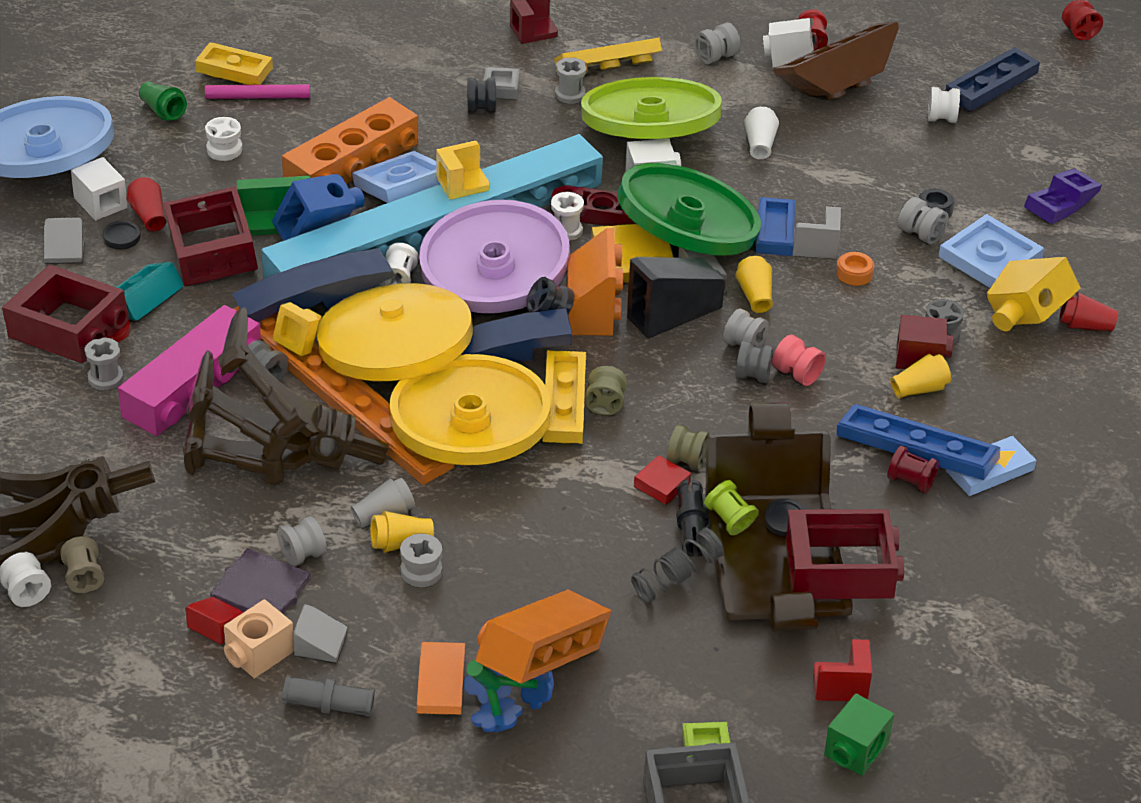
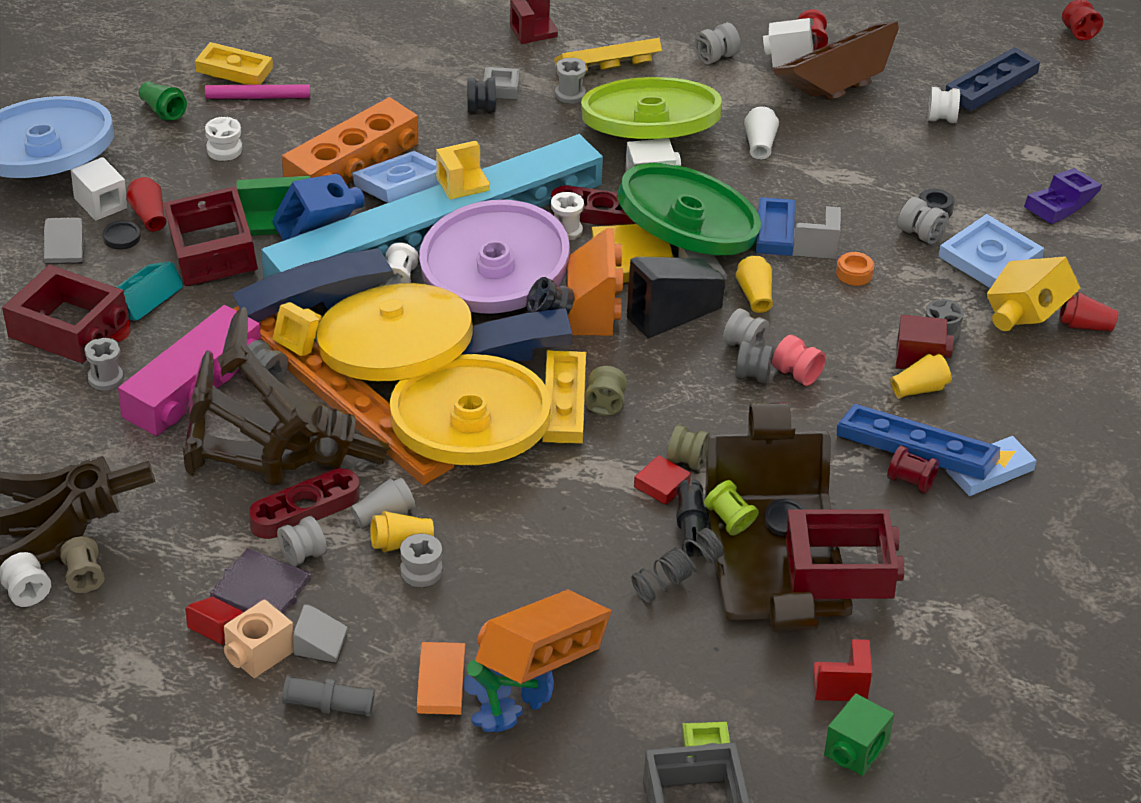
(329, 491): none -> dark red beam

